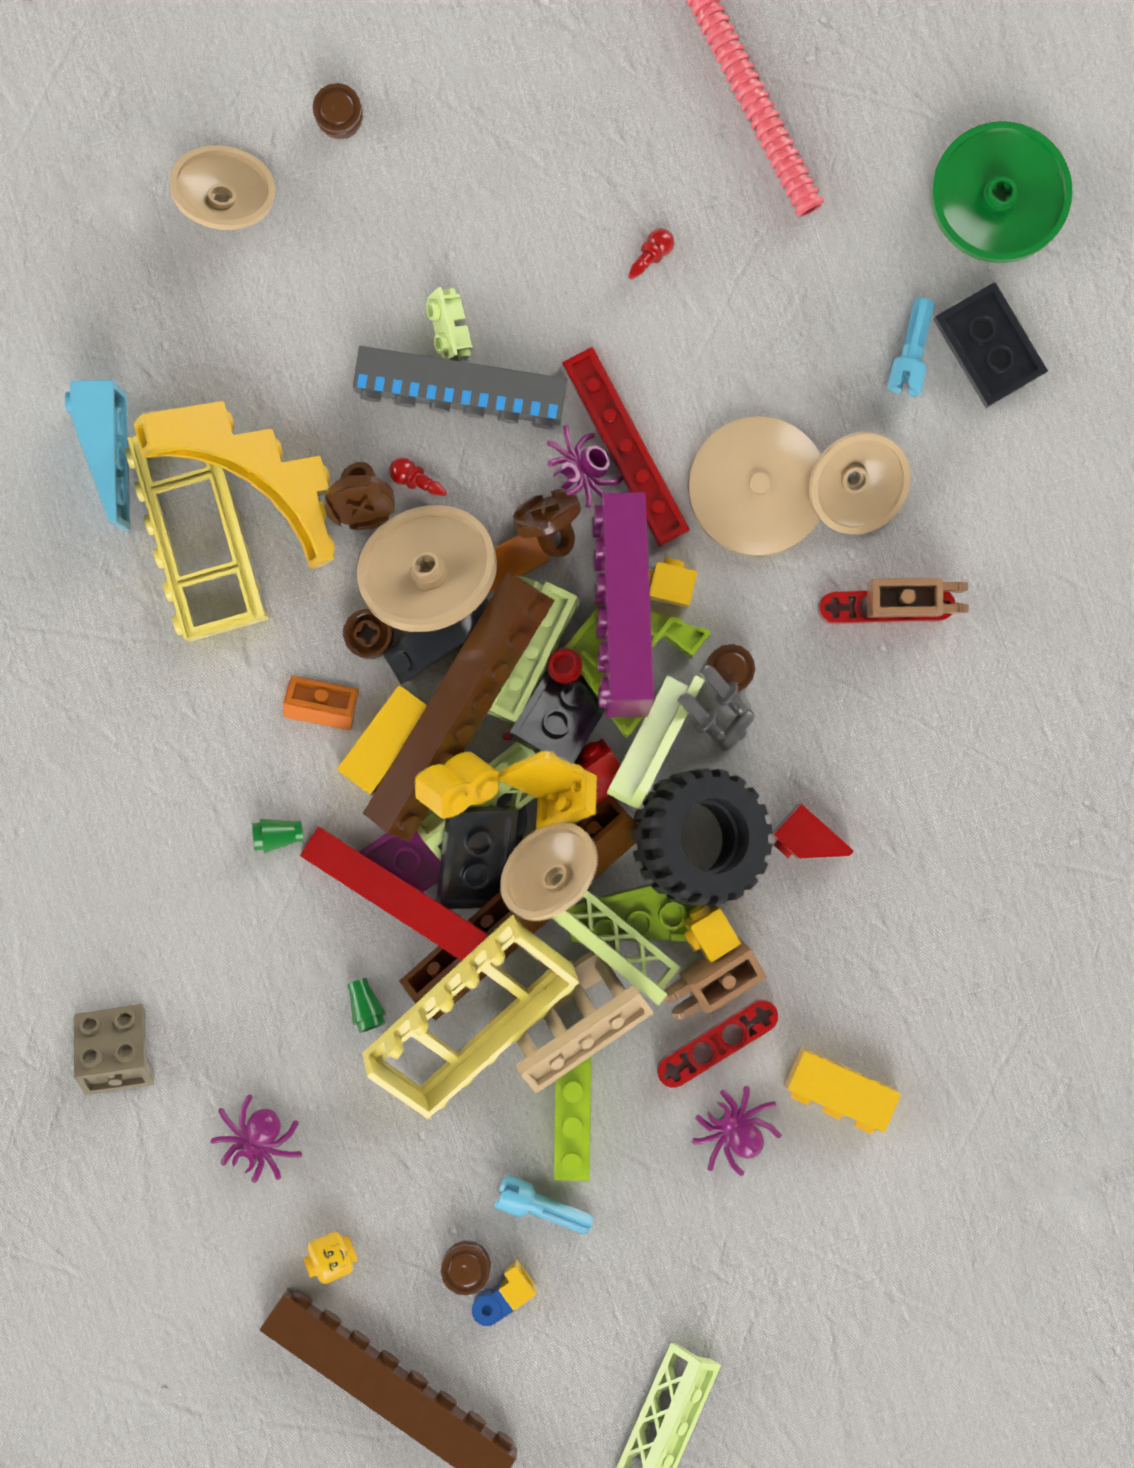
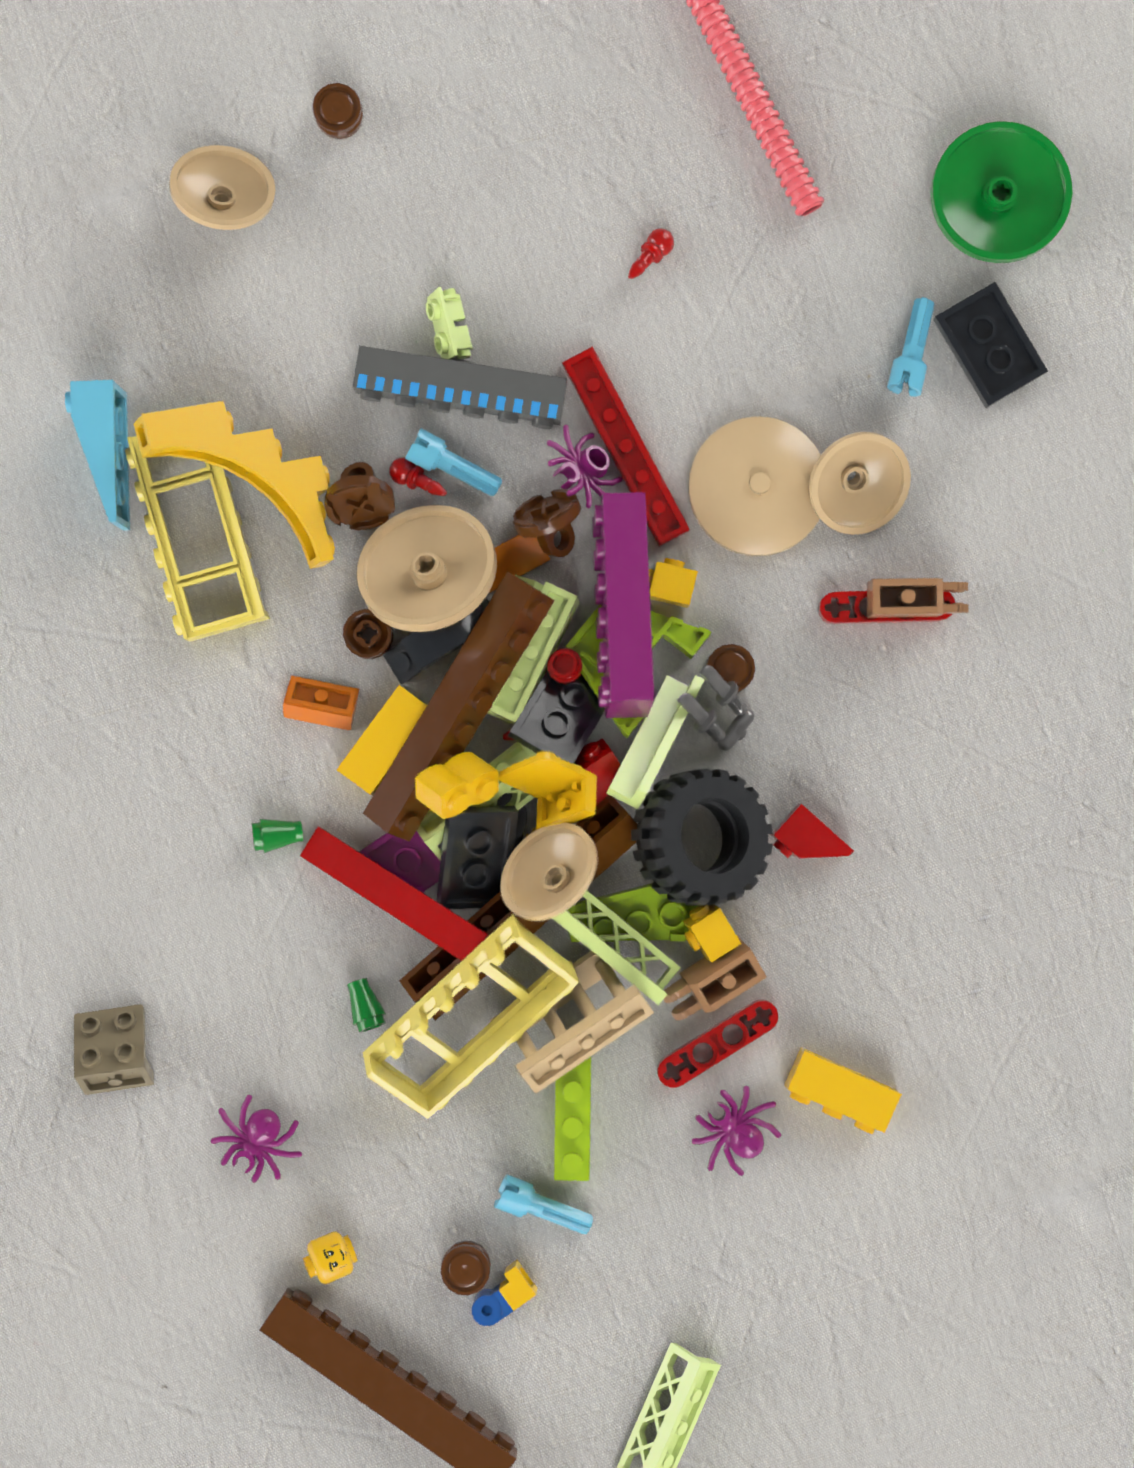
(431, 453): none -> medium azure piece

